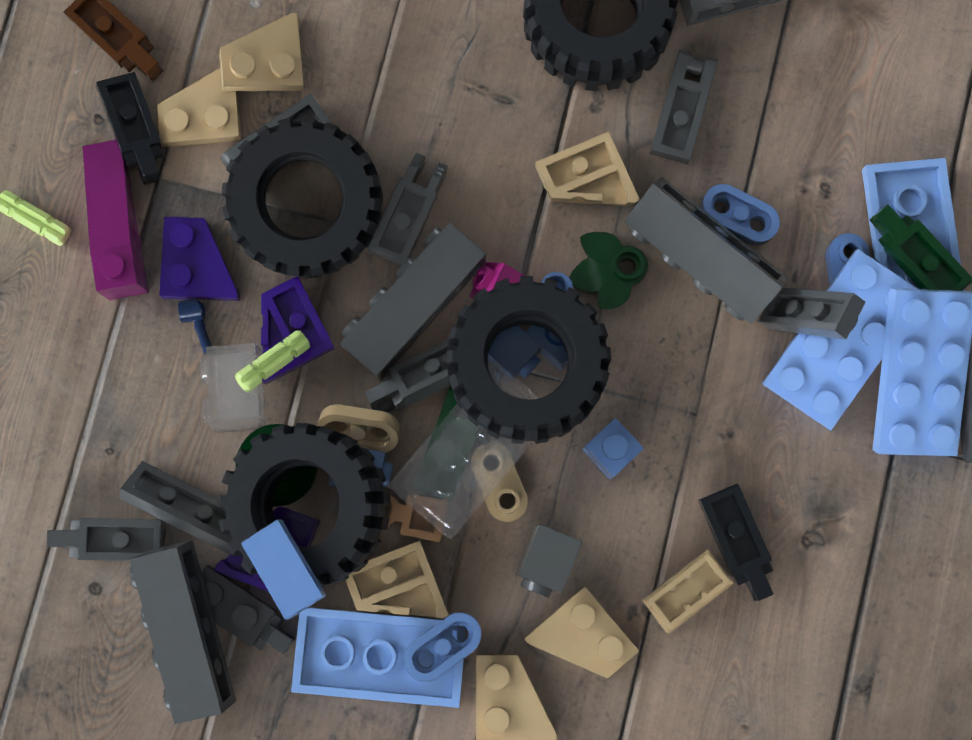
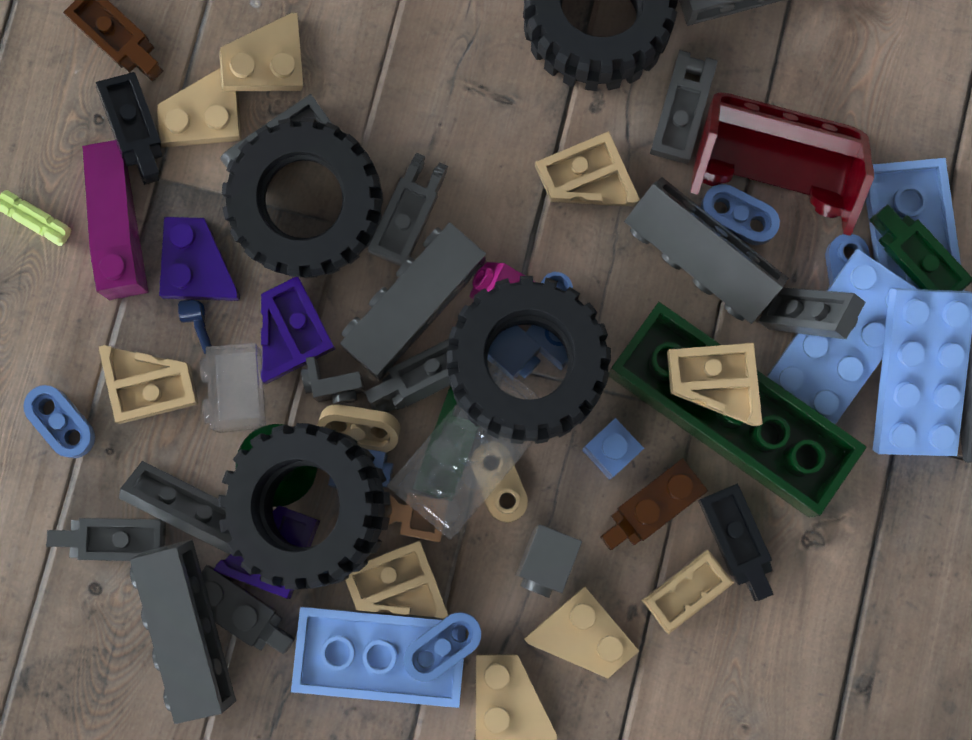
(60, 423): none -> medium blue plate
(145, 384): none -> tan wing
(272, 361): yellowish green axle -> none
(283, 569): medium blue tile -> none
(340, 388): none -> dark grey bracket
(602, 270): dark green plate -> none
(655, 505): none -> reddish brown hinge
(718, 379): none -> tan wing
(786, 151): none -> dark red windscreen
(791, 453): none -> dark green brick

